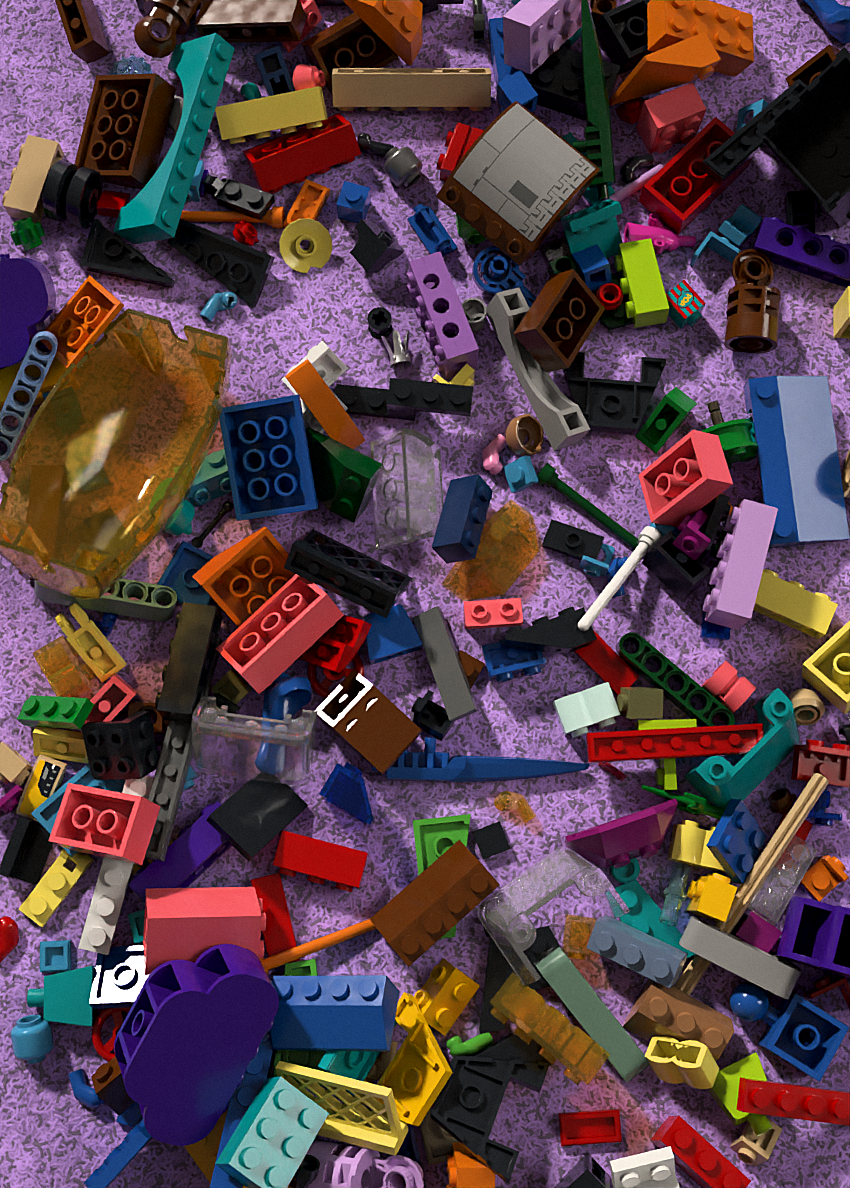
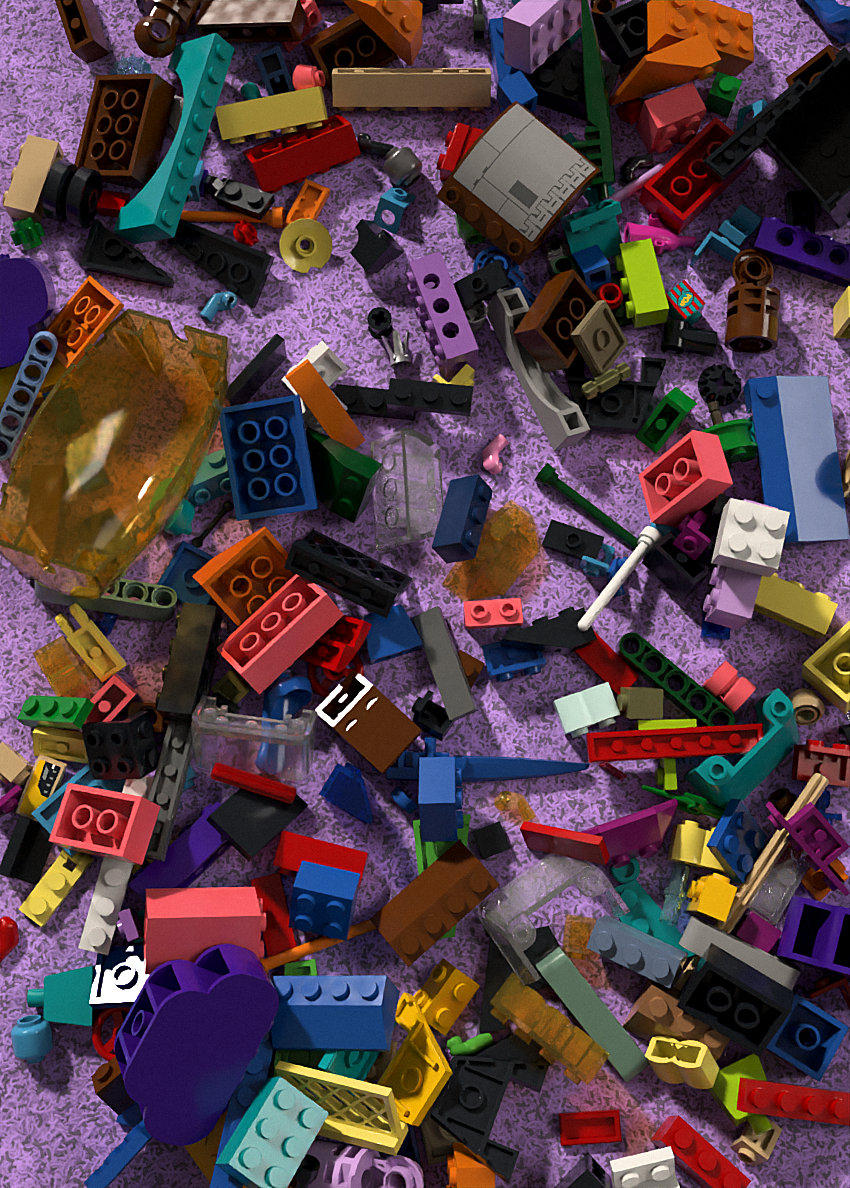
(55, 956): dark azure tile -> none
(83, 1092): blue arm -> none
(129, 925): none -> medium lavender plate
(253, 783): none -> red axle
(256, 372): none -> black tile
(324, 900): none -> blue brick
(353, 202): blue brick -> none
(396, 201): none -> dark azure bracket
(404, 800): none -> blue tile
(431, 231): blue hinge -> none
(440, 799): none -> blue brick
(482, 284): none -> black plate
(517, 431): medium nougat hair -> none
(520, 474): dark azure plate -> none
(565, 842): none -> red tile
(599, 338): none -> dark tan tile
(606, 380): none -> olive axle
(682, 338): none -> black piece
(708, 389): none -> black gear
(722, 94): none -> green brick
(735, 999): none -> black brick
(750, 537): none -> white brick
(816, 836): none -> magenta bracket

